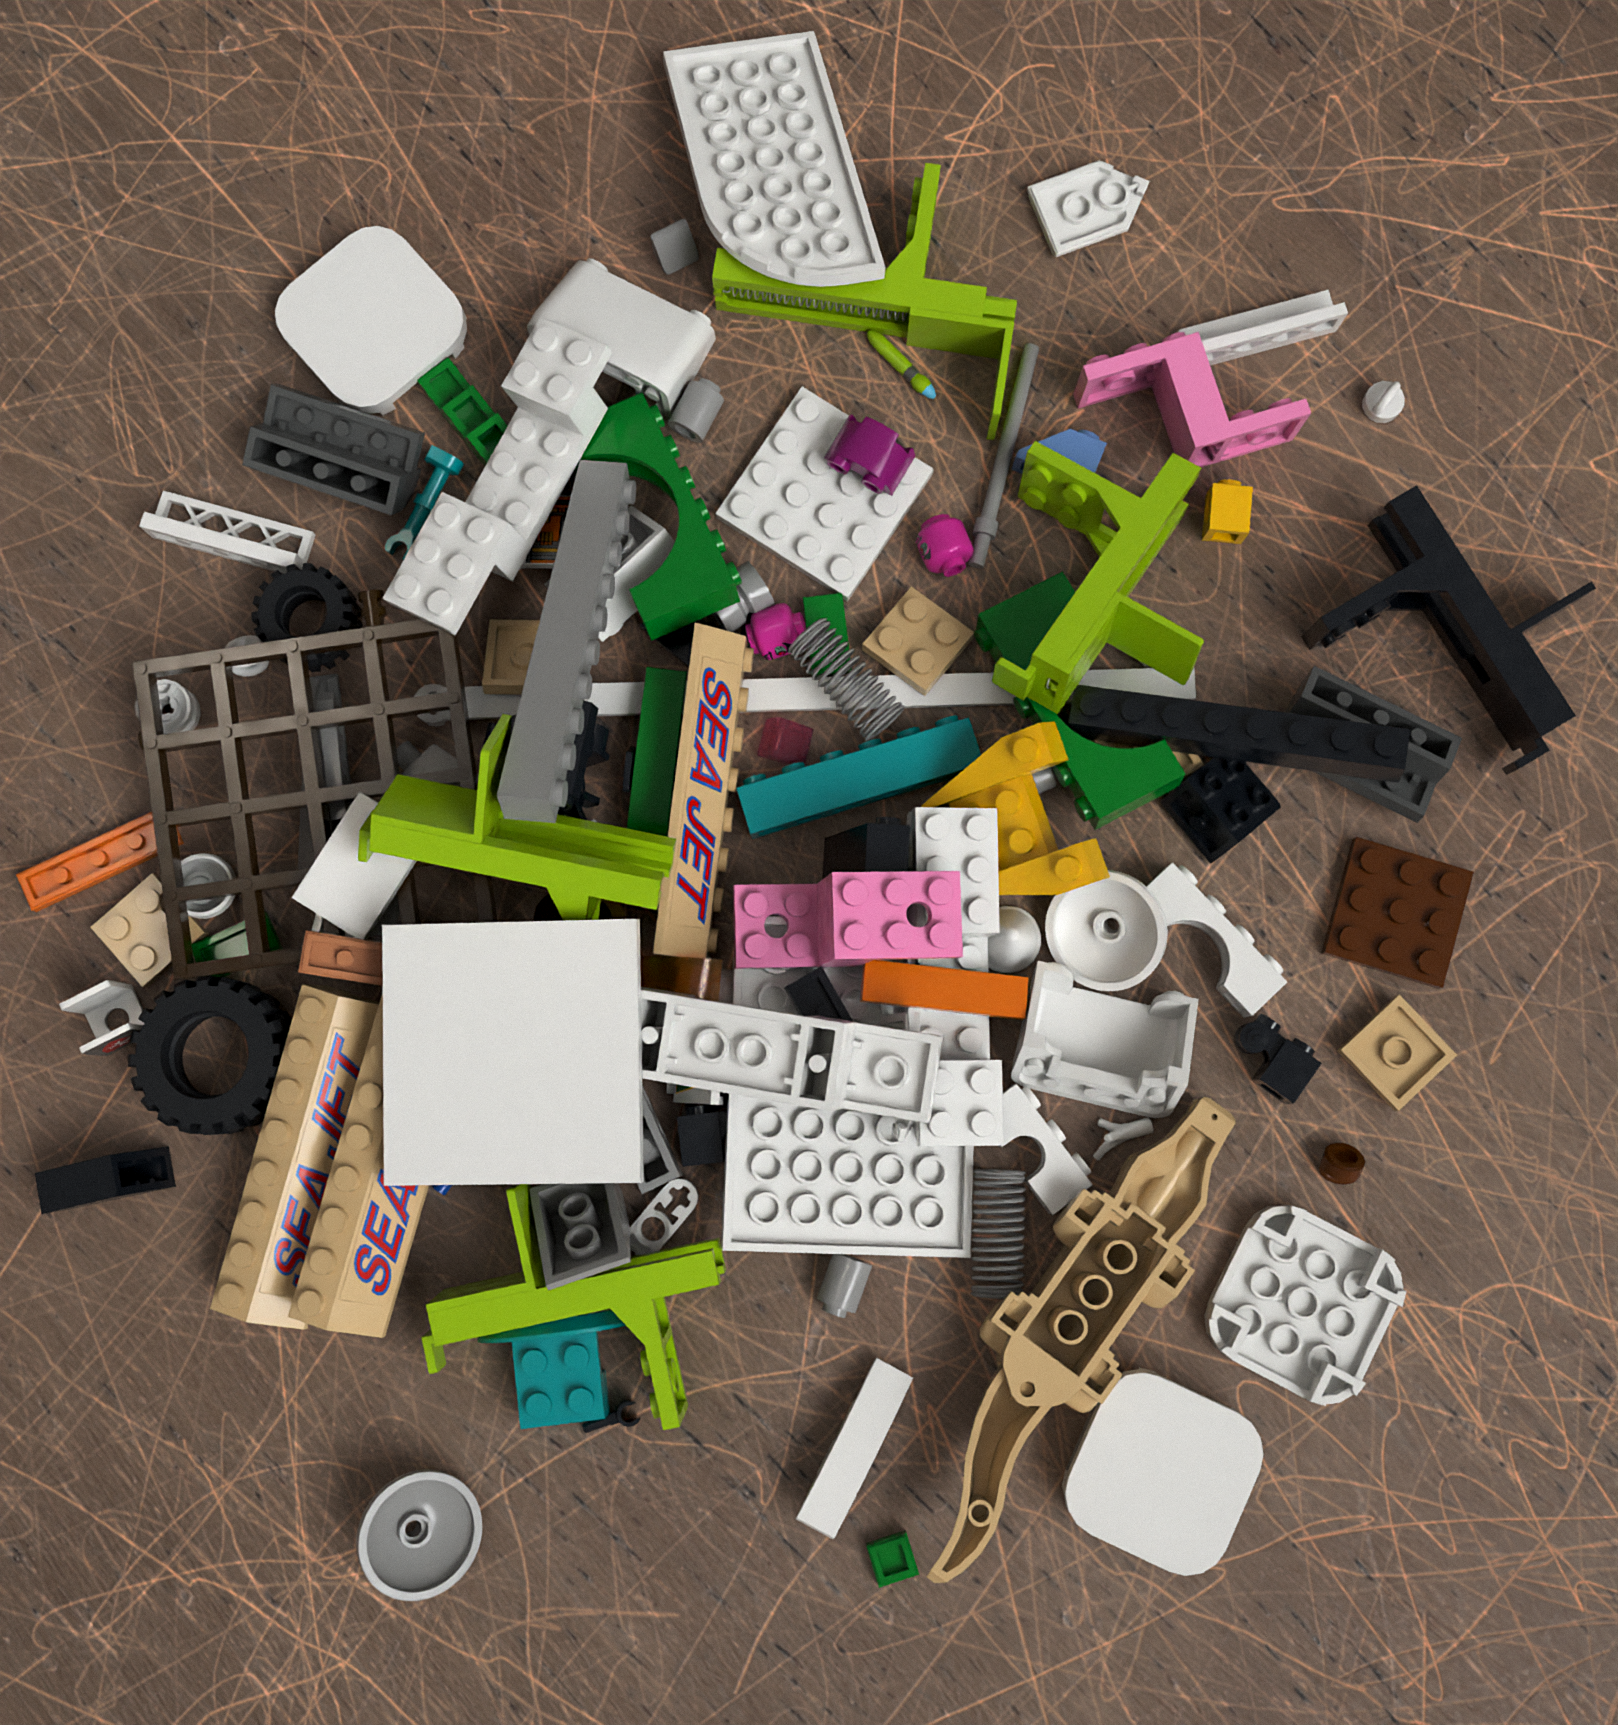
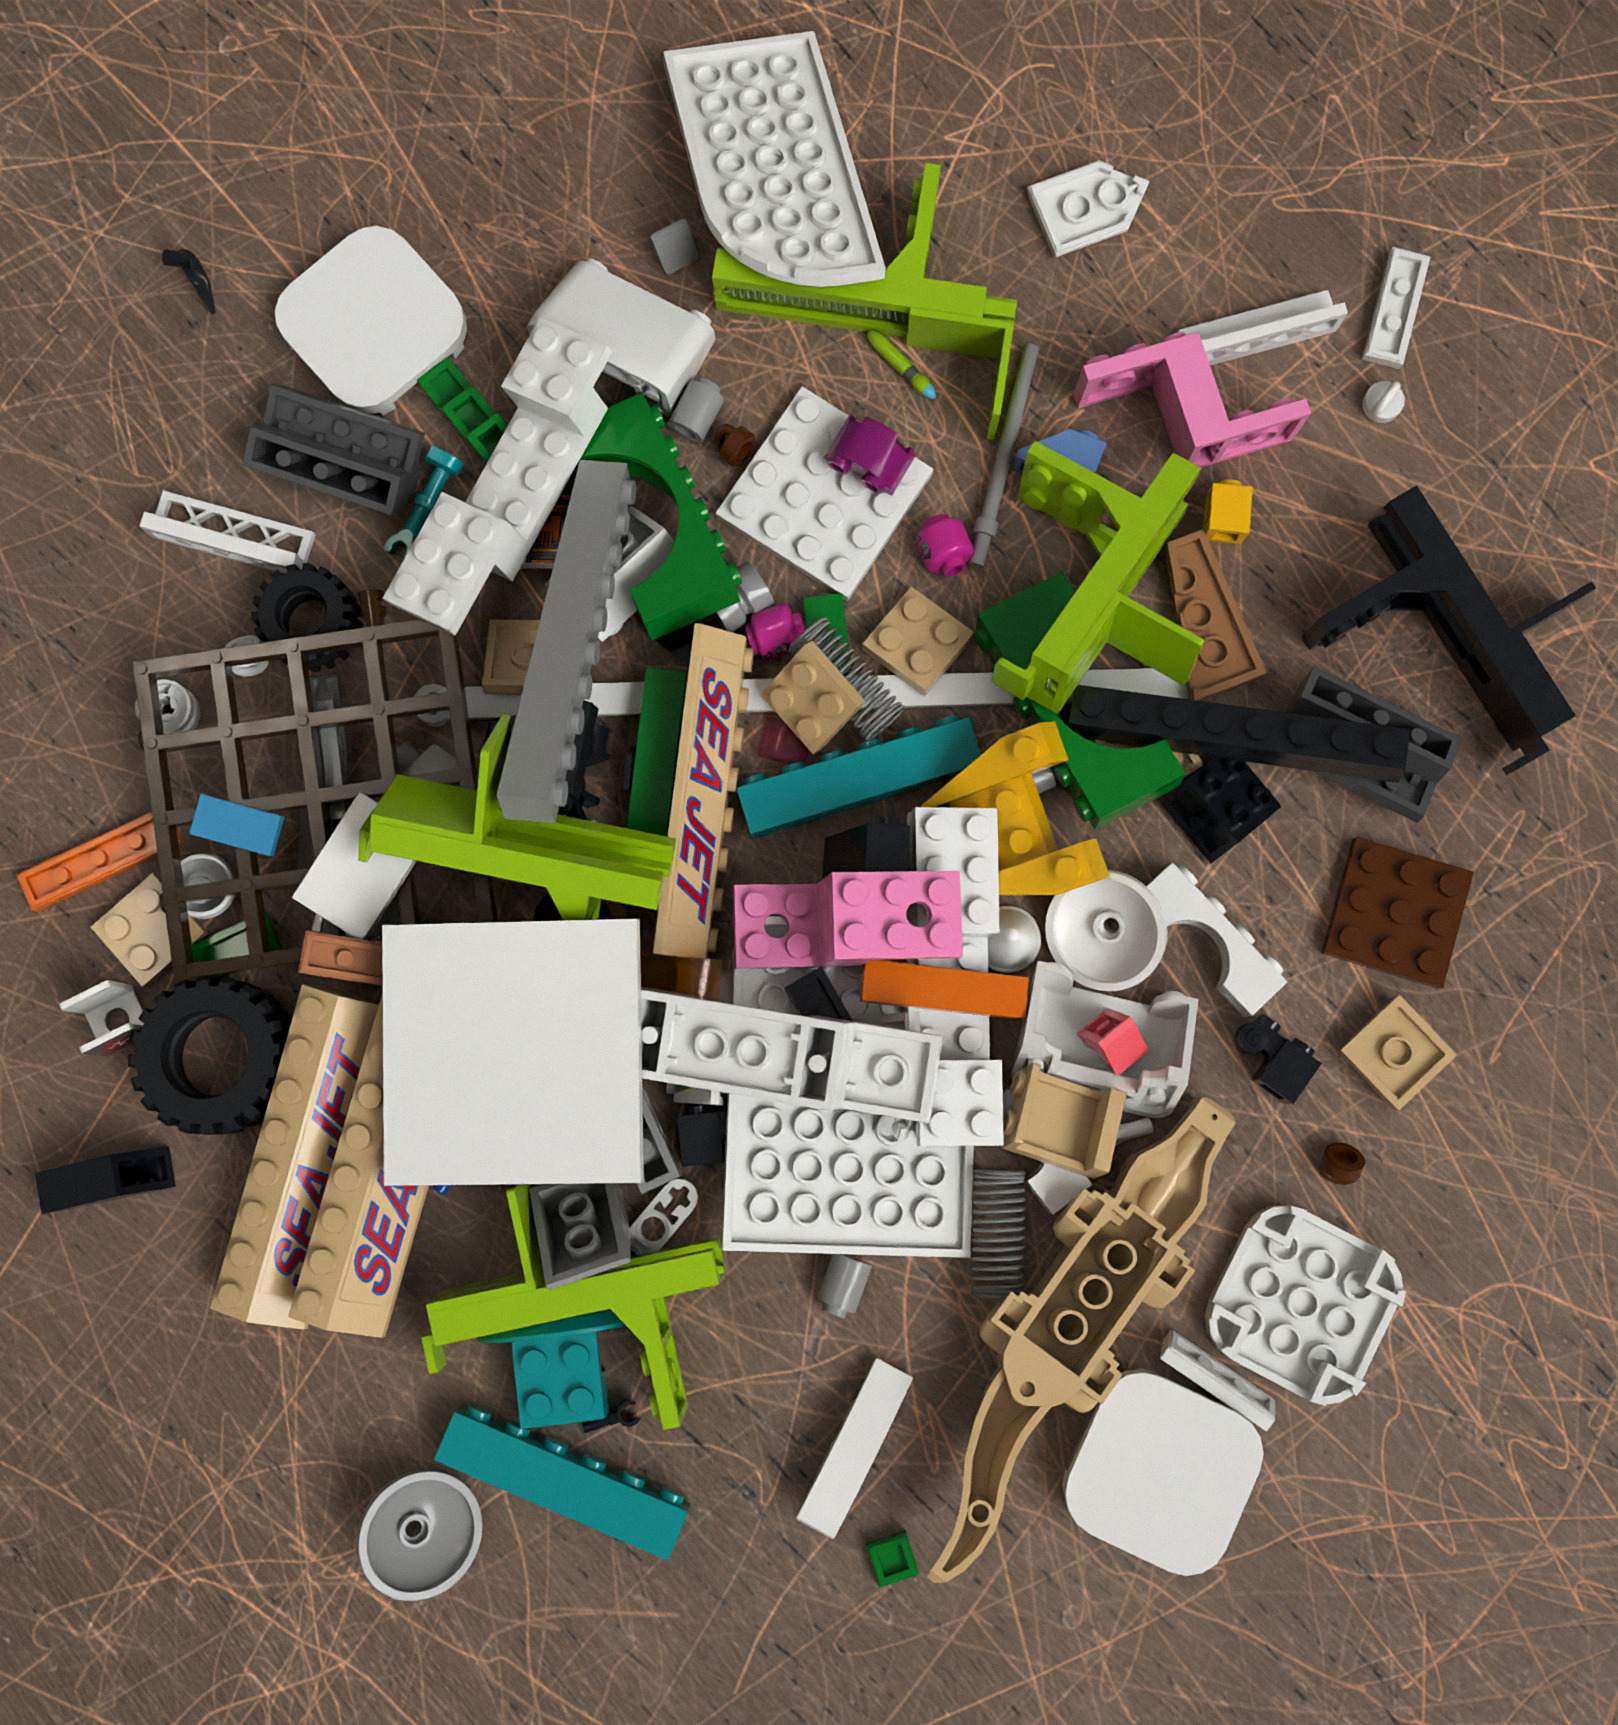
(194, 271): none -> black bar
(236, 825): none -> dark azure tile
(563, 1481): none -> teal brick
(736, 446): none -> reddish brown tile
(813, 697): none -> tan plate
(1062, 1122): none -> tan panel
(1115, 1039): none -> coral slope
(1209, 611): none -> medium nougat wing
(1218, 1379): none -> white tile
(1396, 308): none -> white tile

